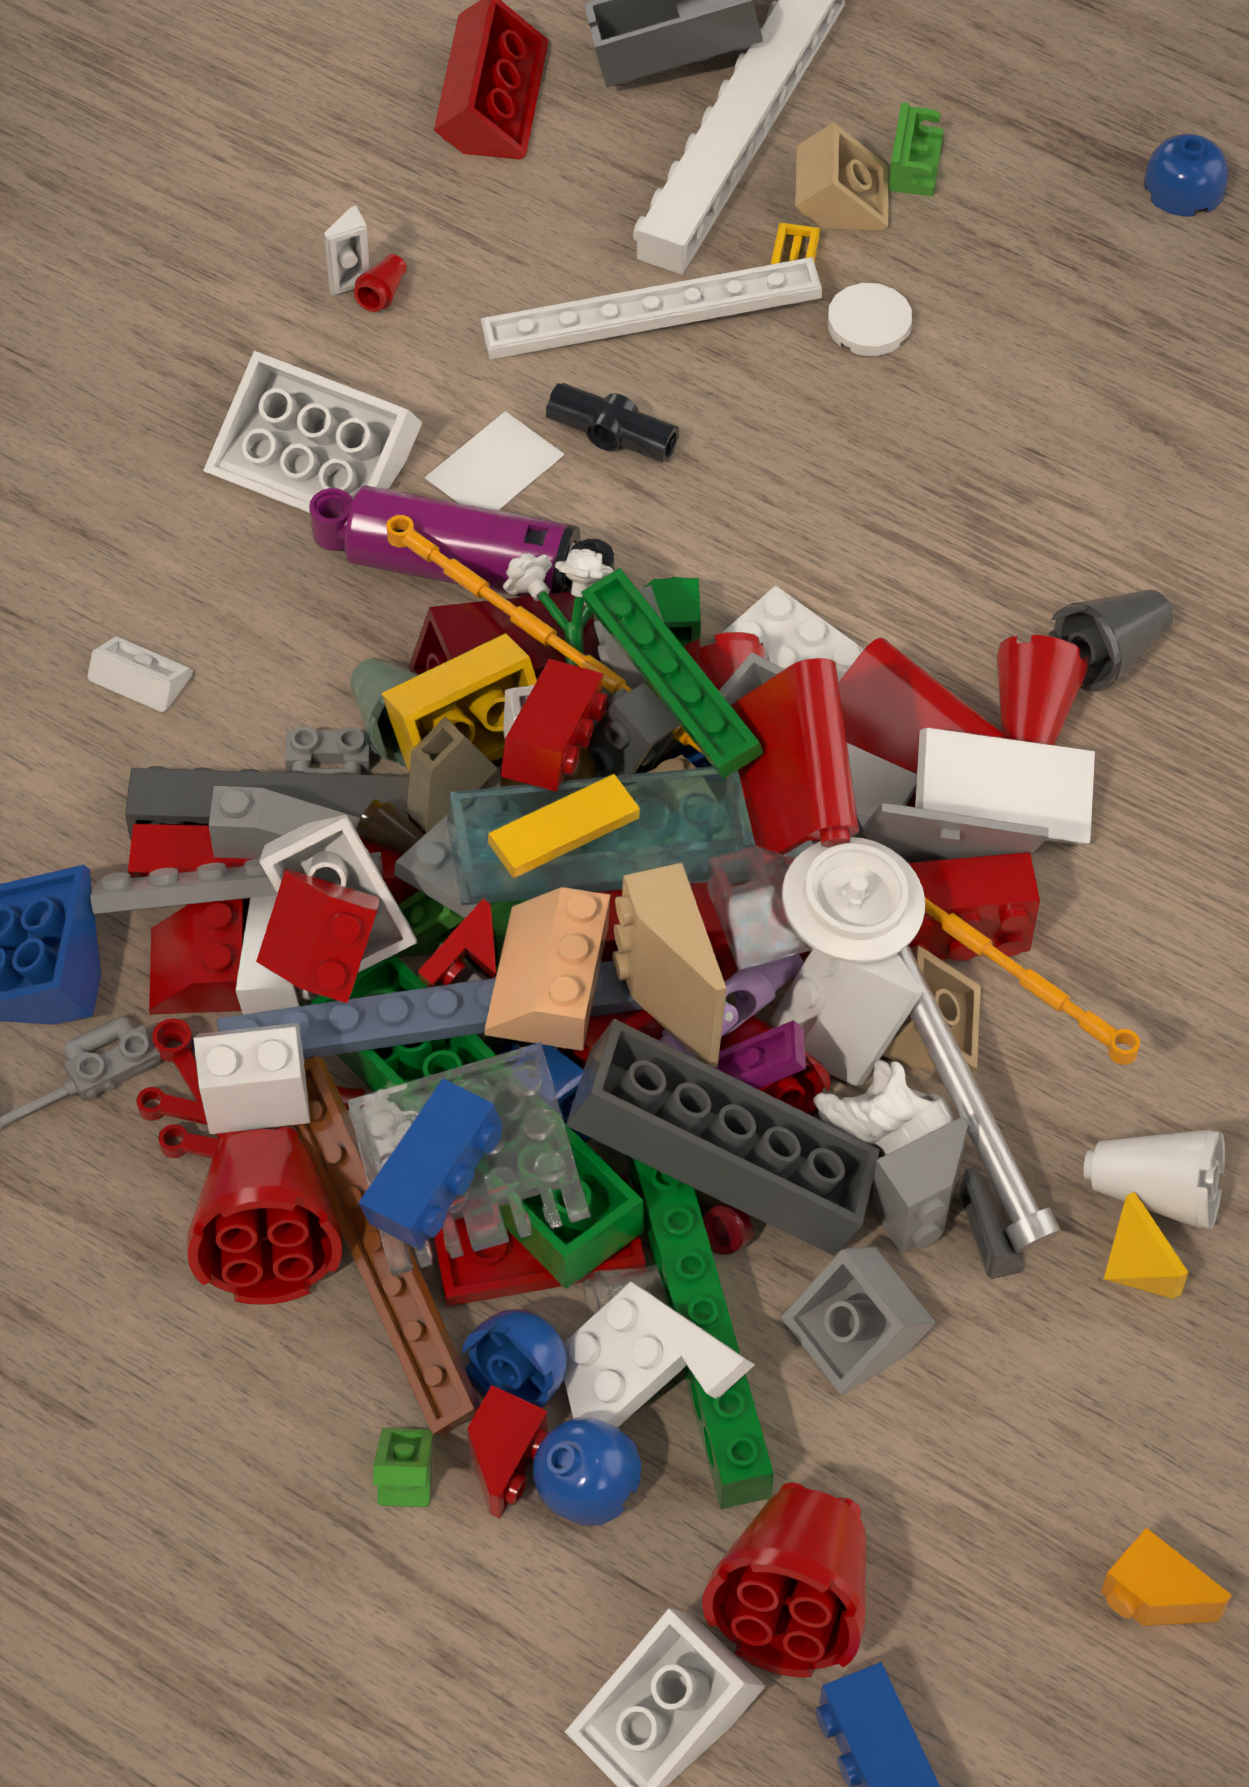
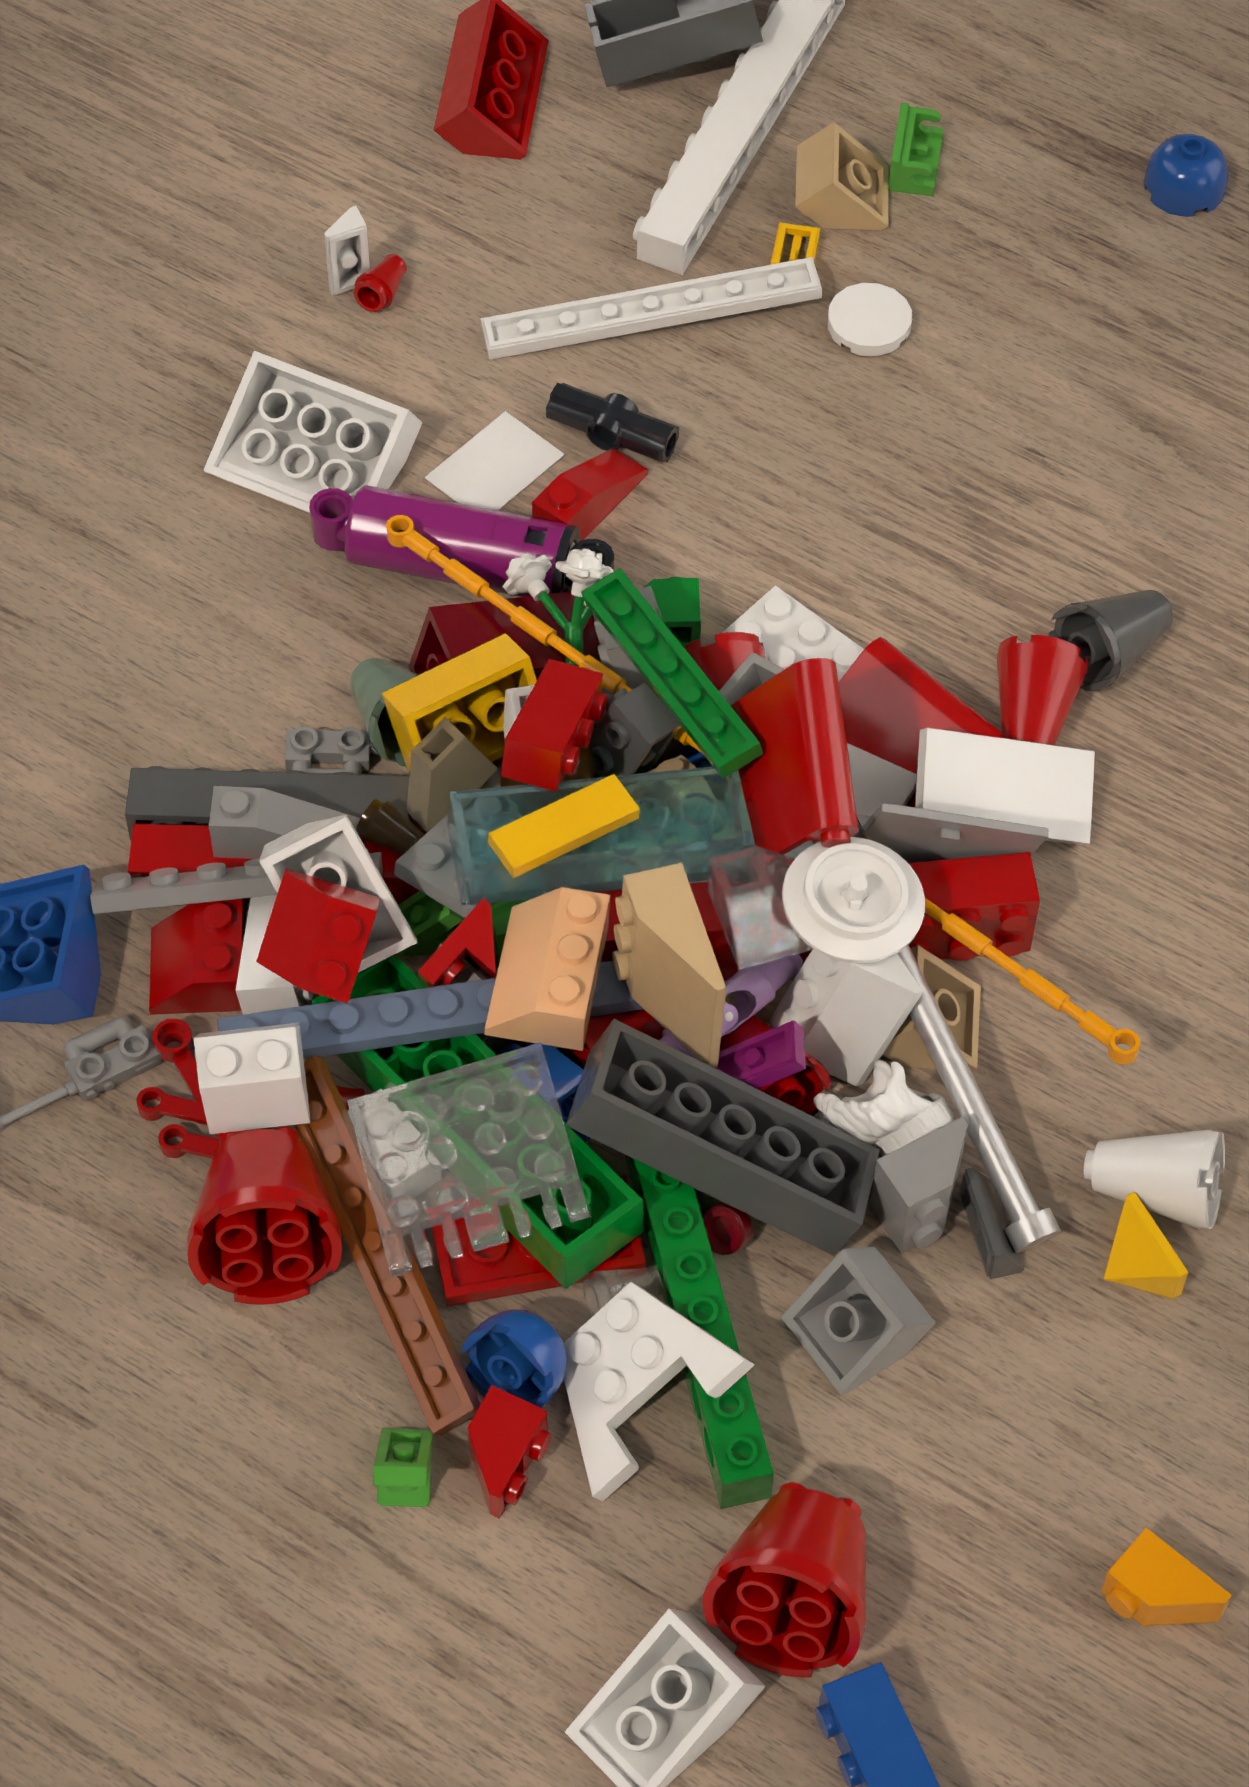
(138, 673): white slope -> none
(432, 1164): blue brick -> none
(586, 1470): blue cylinder -> none
(589, 491): none -> red slope

